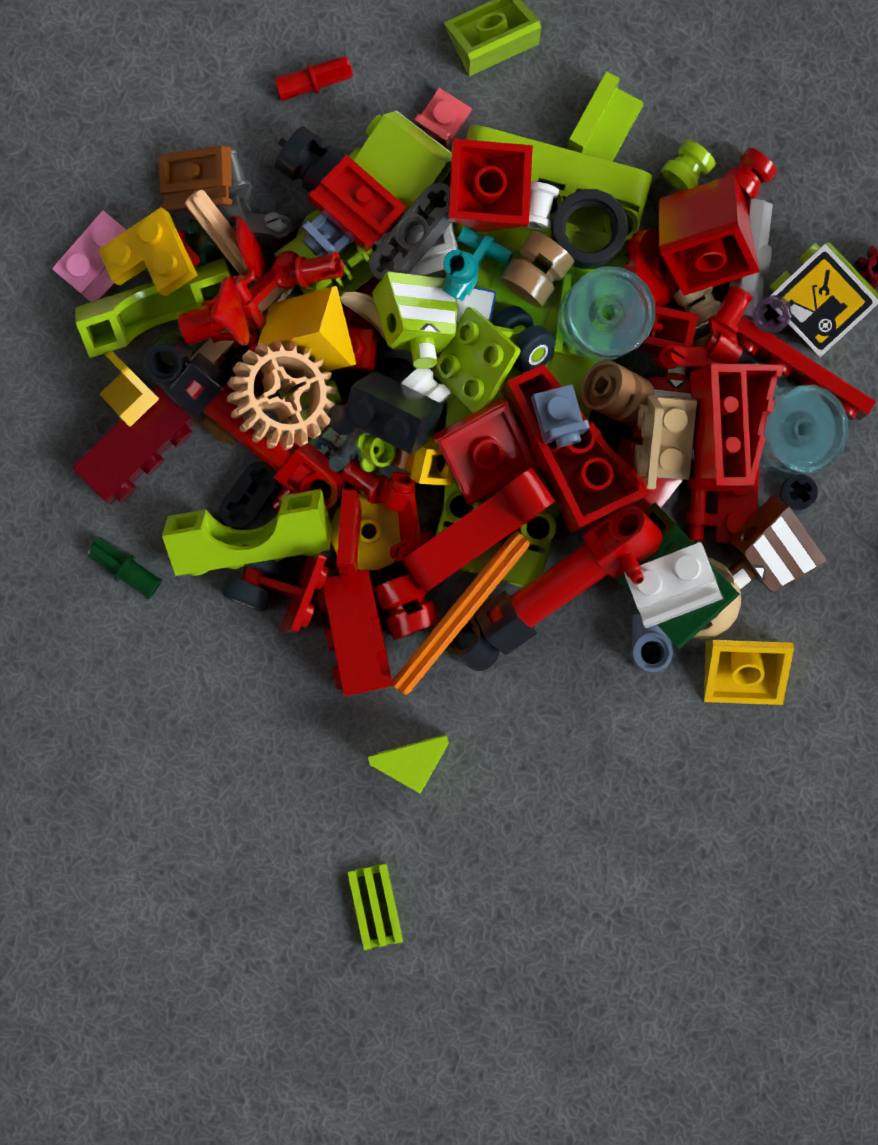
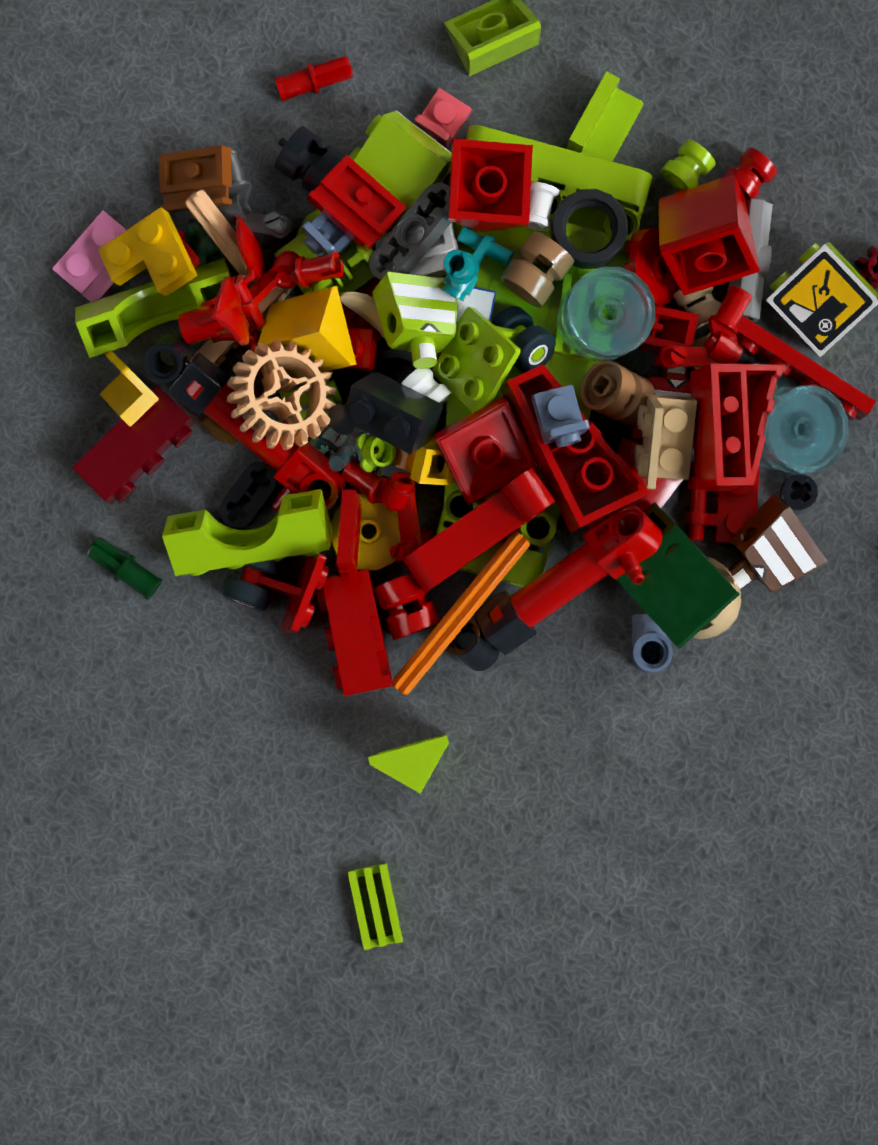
(675, 585): white plate -> none
(746, 671): yellow slope -> none
(776, 302): clear purple bush -> none

